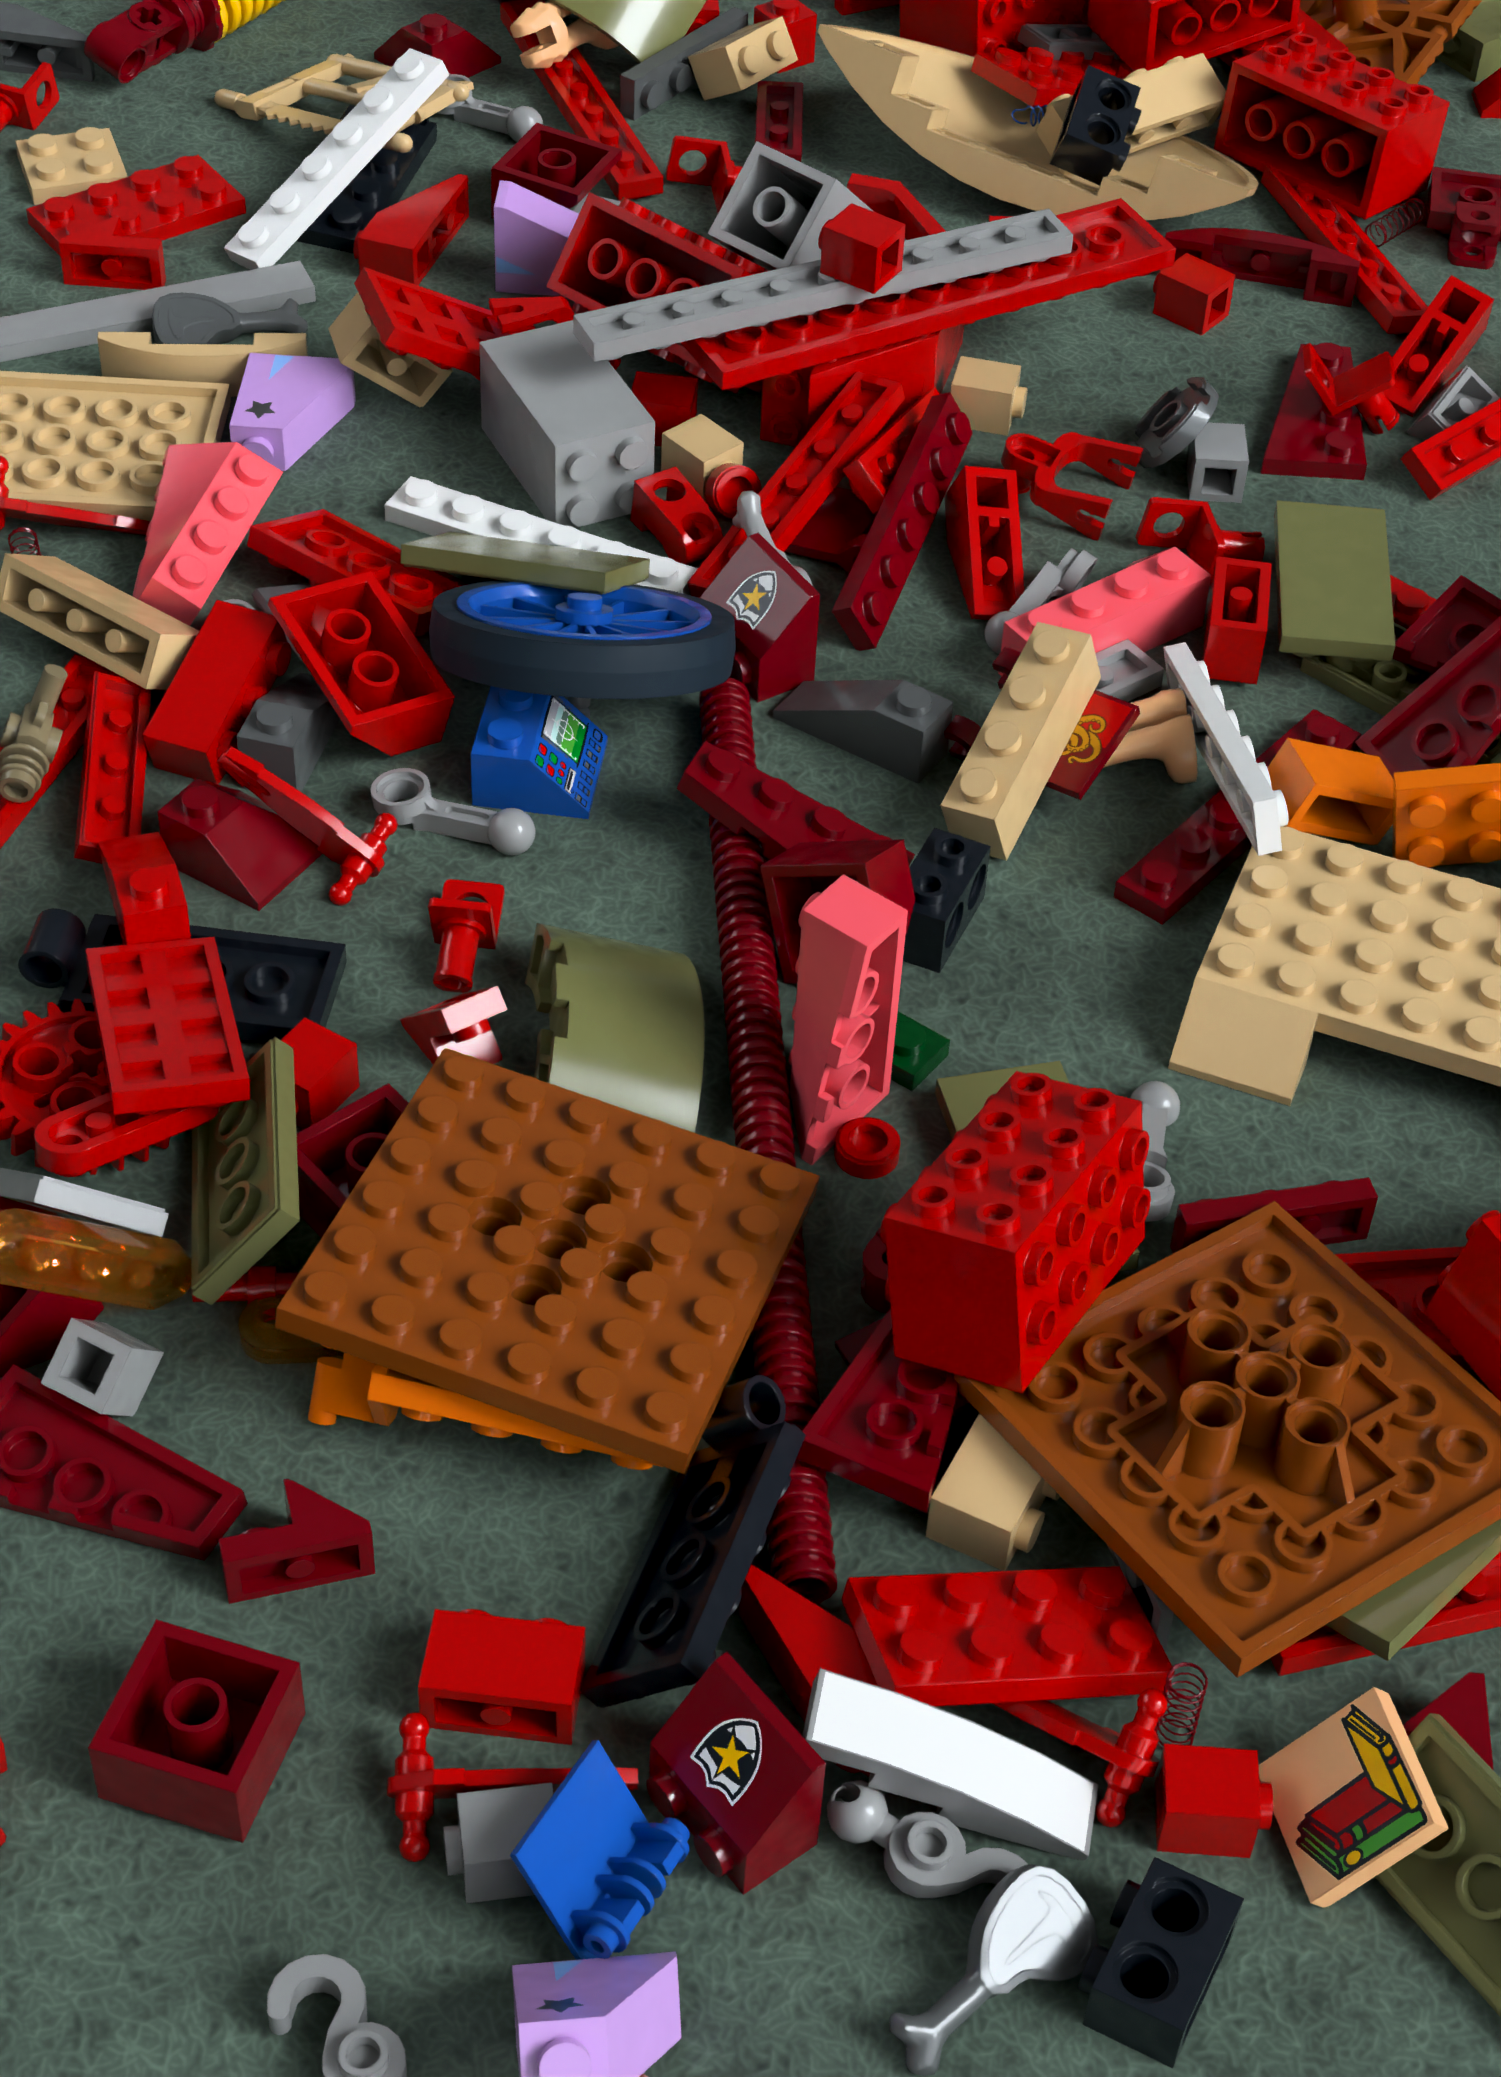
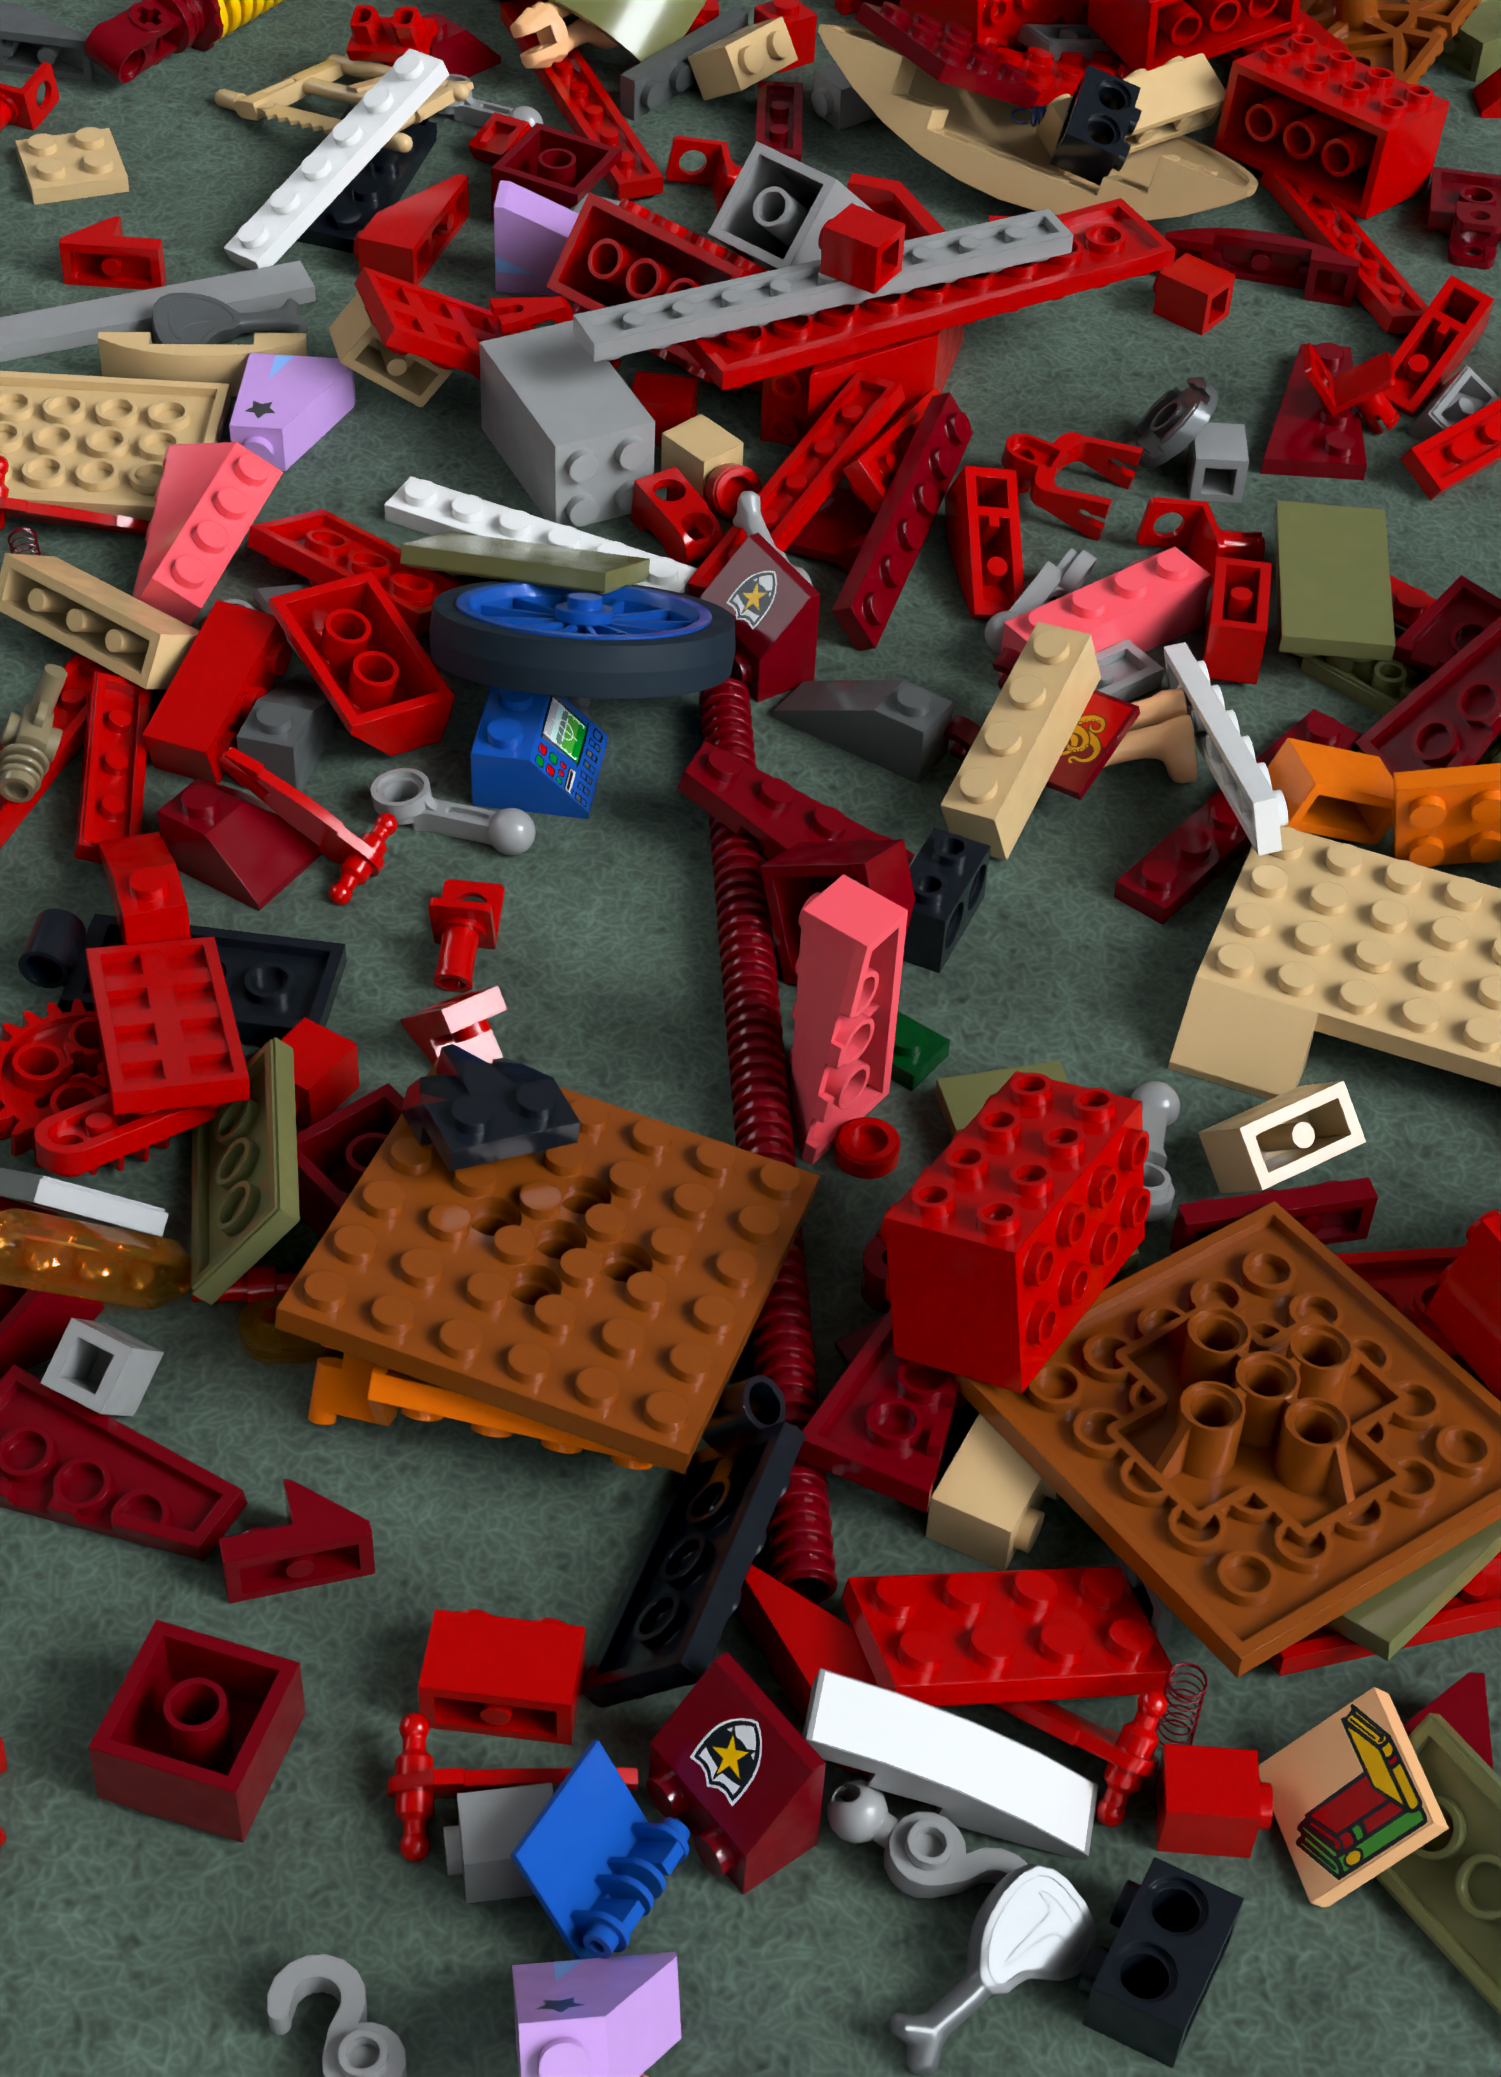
(150, 203): red plate -> none
(388, 37): none -> red hips
(487, 1110): none -> black plate
(497, 137): none -> red plate
(619, 1023): olive panel -> none
(837, 100): none -> light grey brick
(948, 53): none -> dark red plate
(989, 394): tan brick -> none
(1282, 1137): none -> tan brick
(1385, 232): dark red piece -> none

